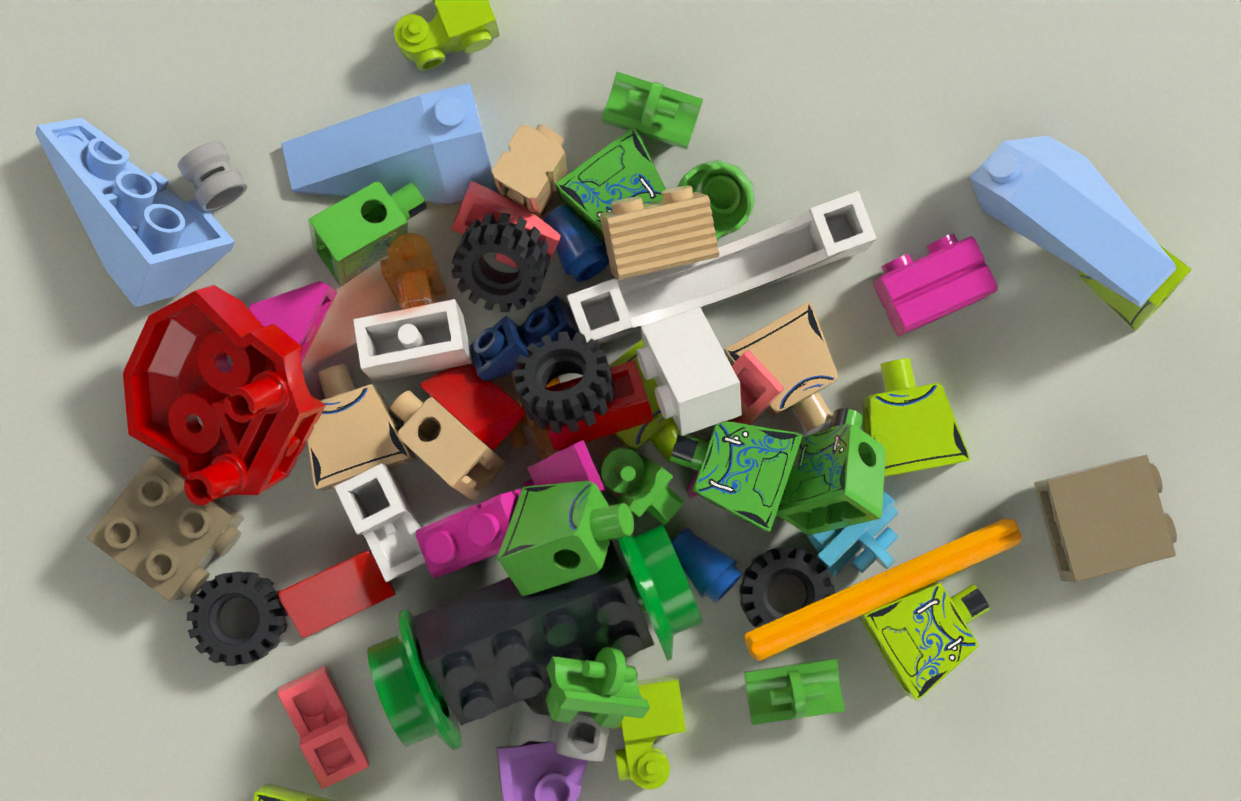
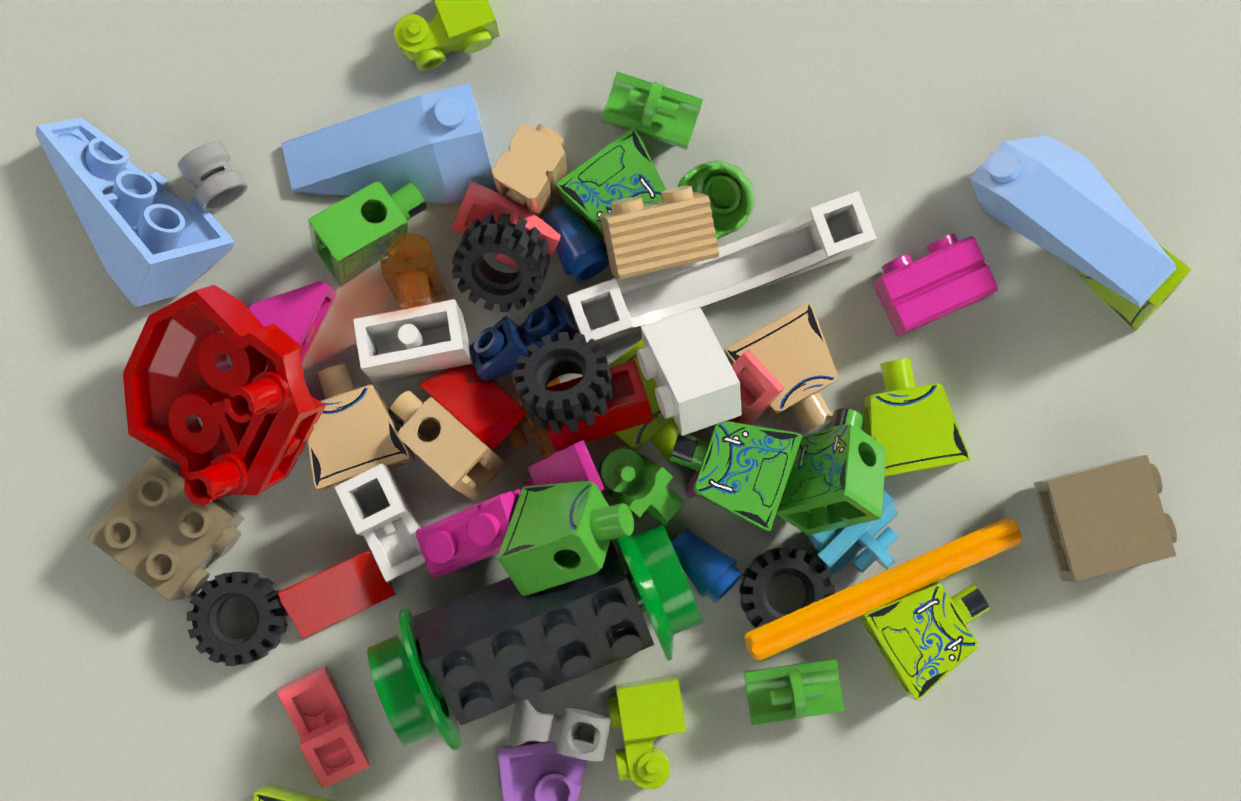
(599, 686): bright green hips -> none

